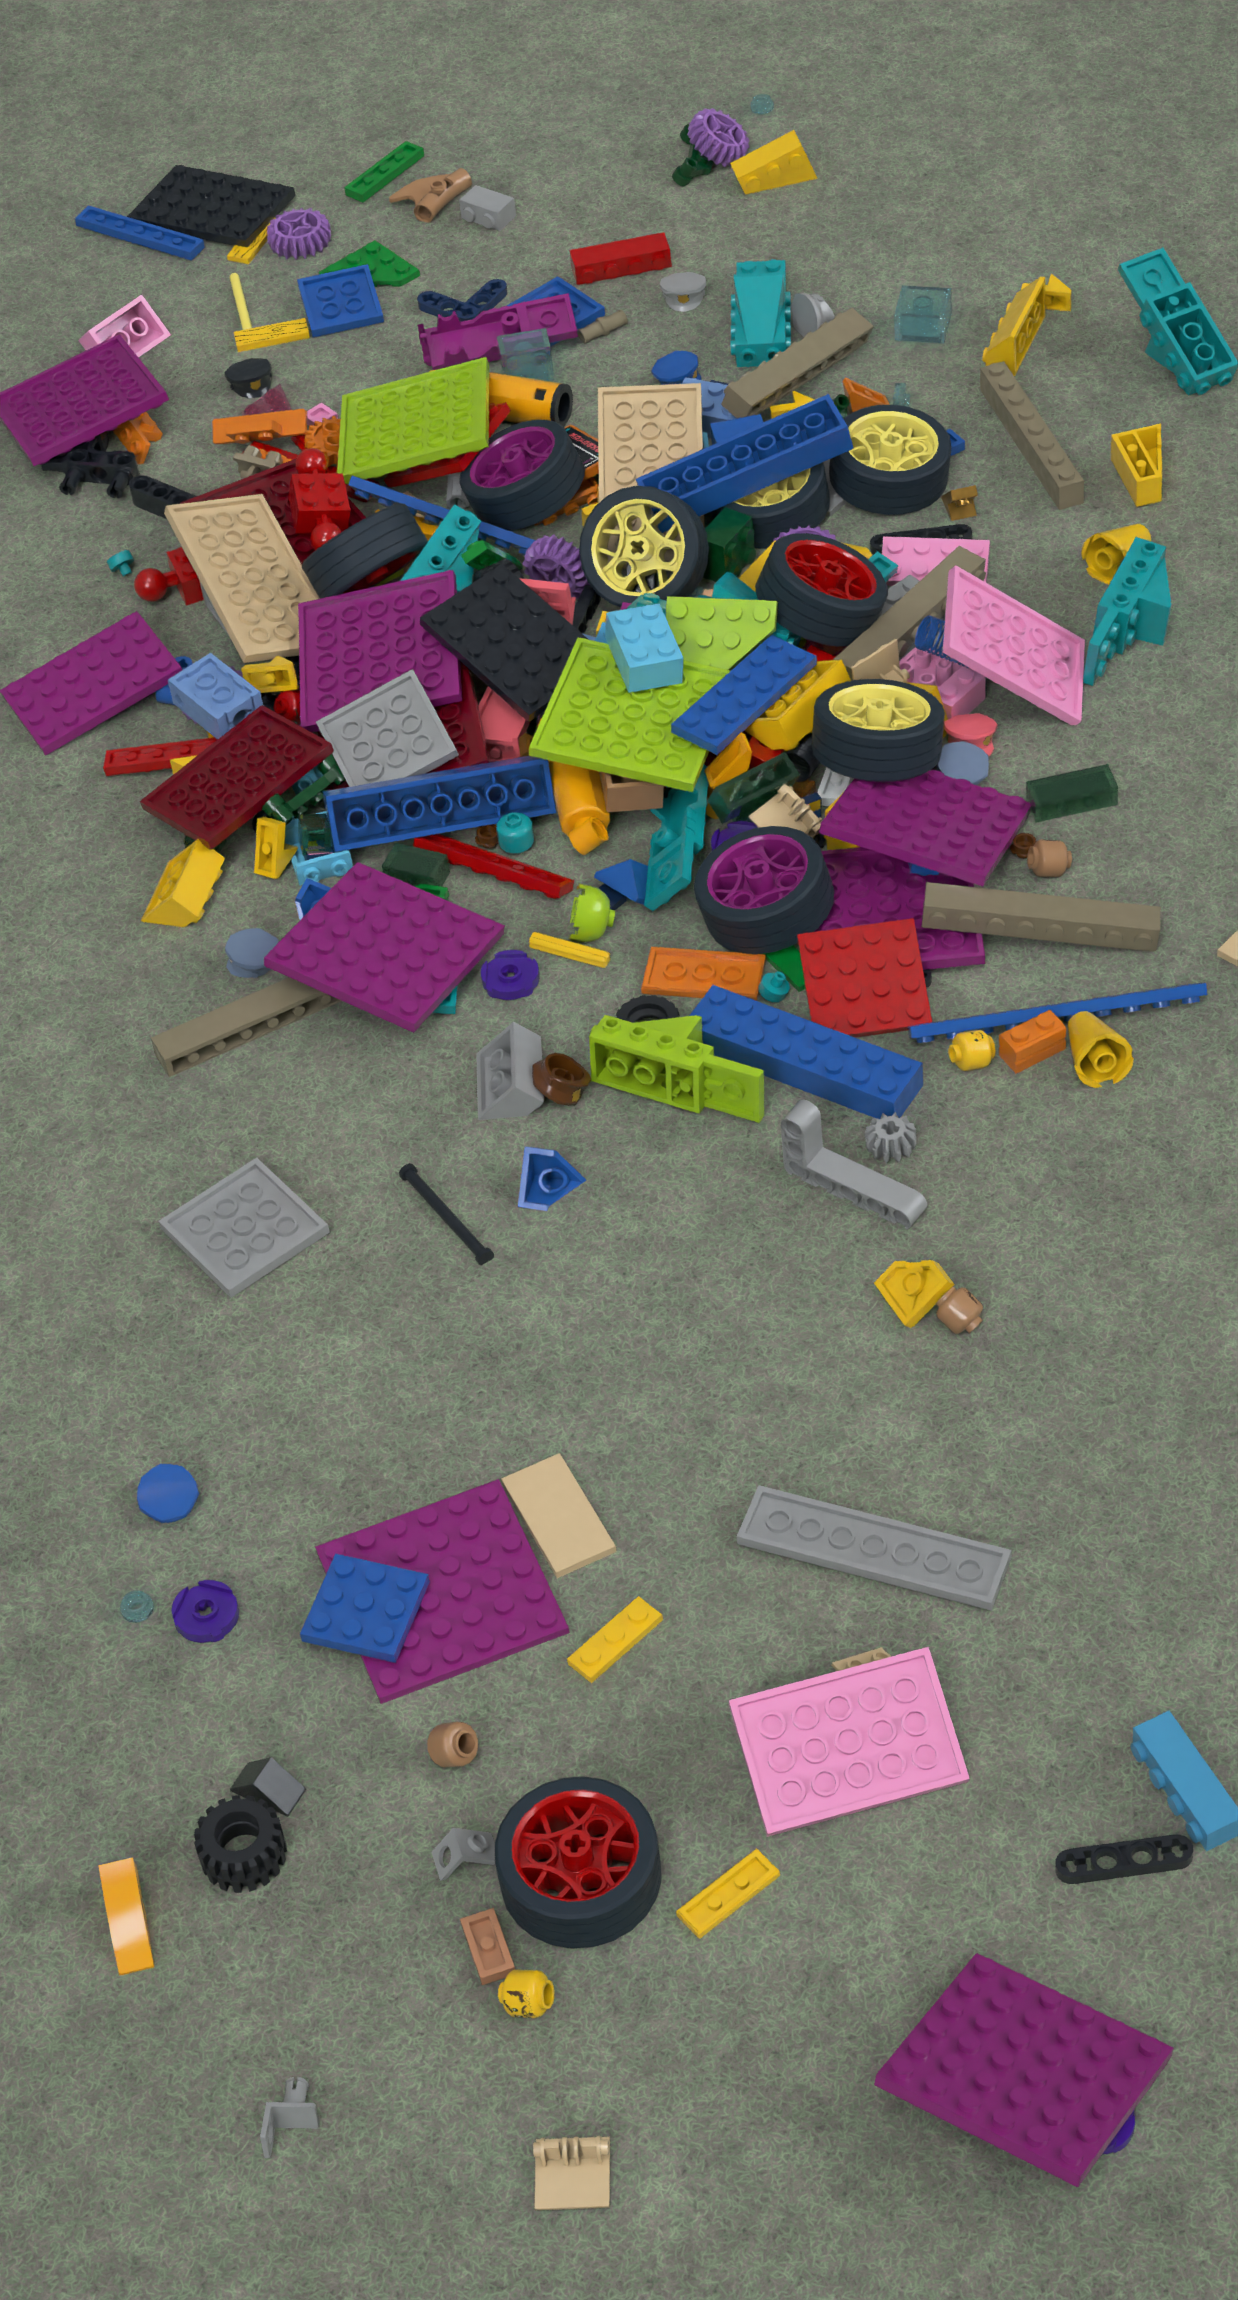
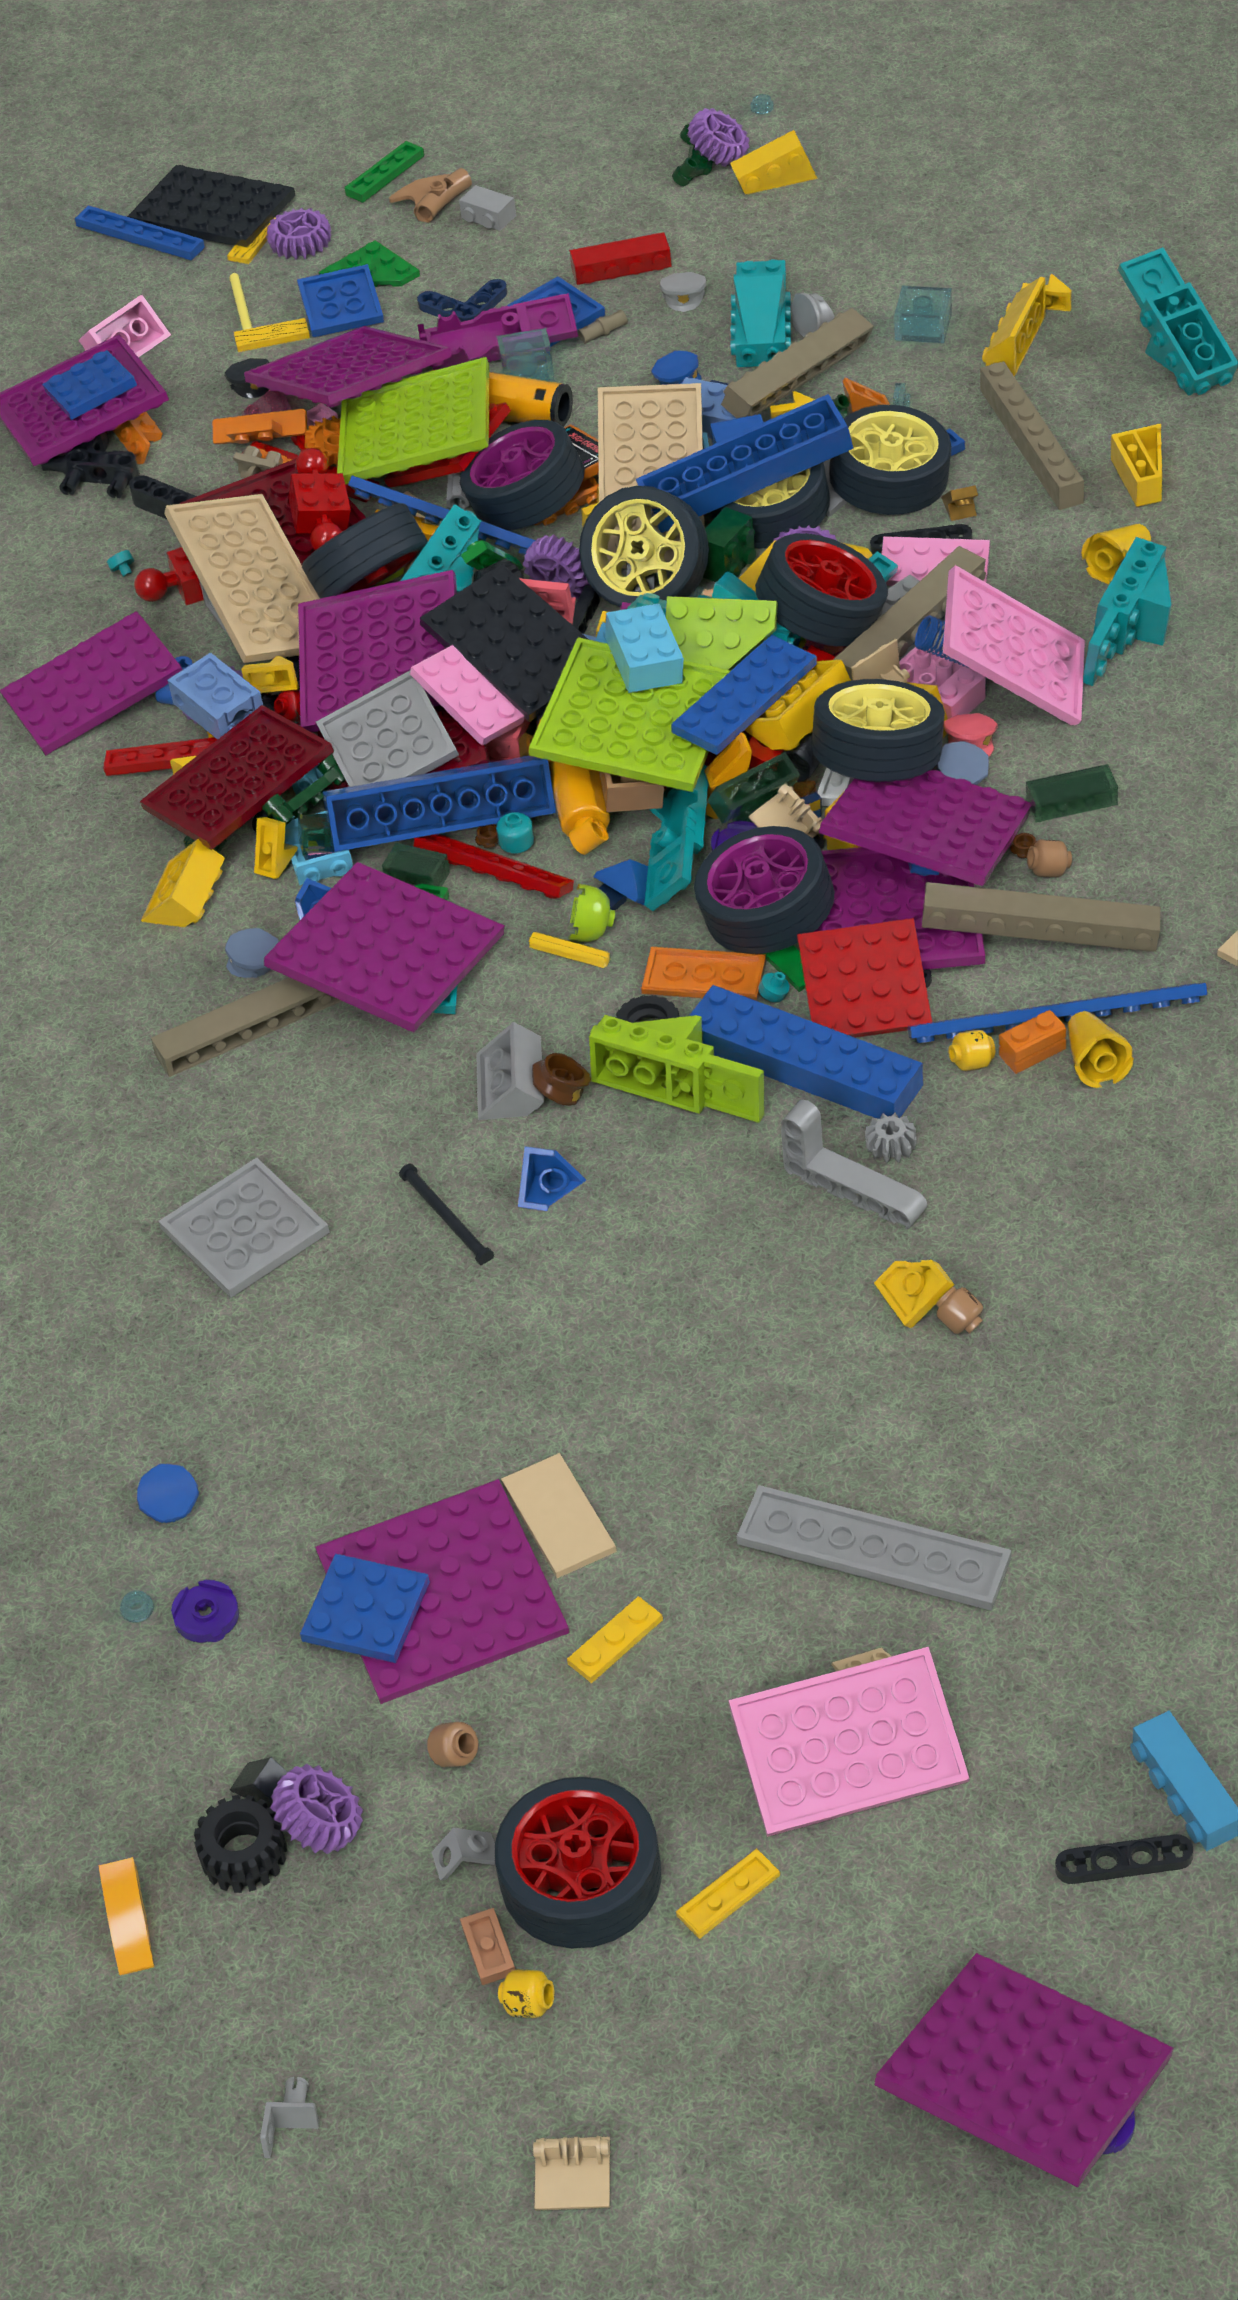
(89, 384): none -> blue plate
(316, 1808): none -> medium lavender gear
(347, 365): none -> magenta plate
(467, 695): none -> bright pink plate
(509, 988): dark purple plate -> none

